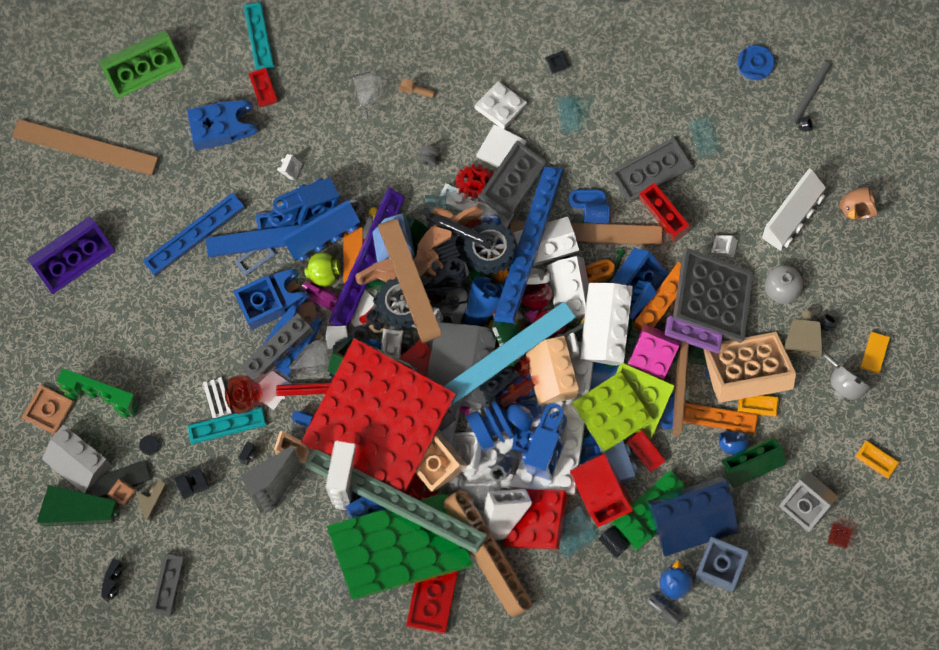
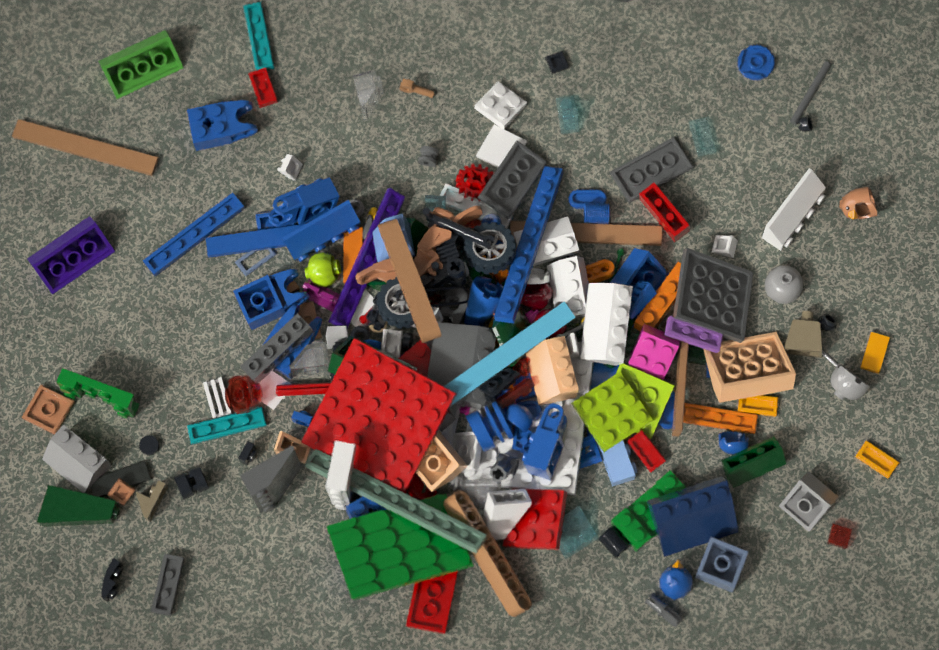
(602, 490): red slope -> none

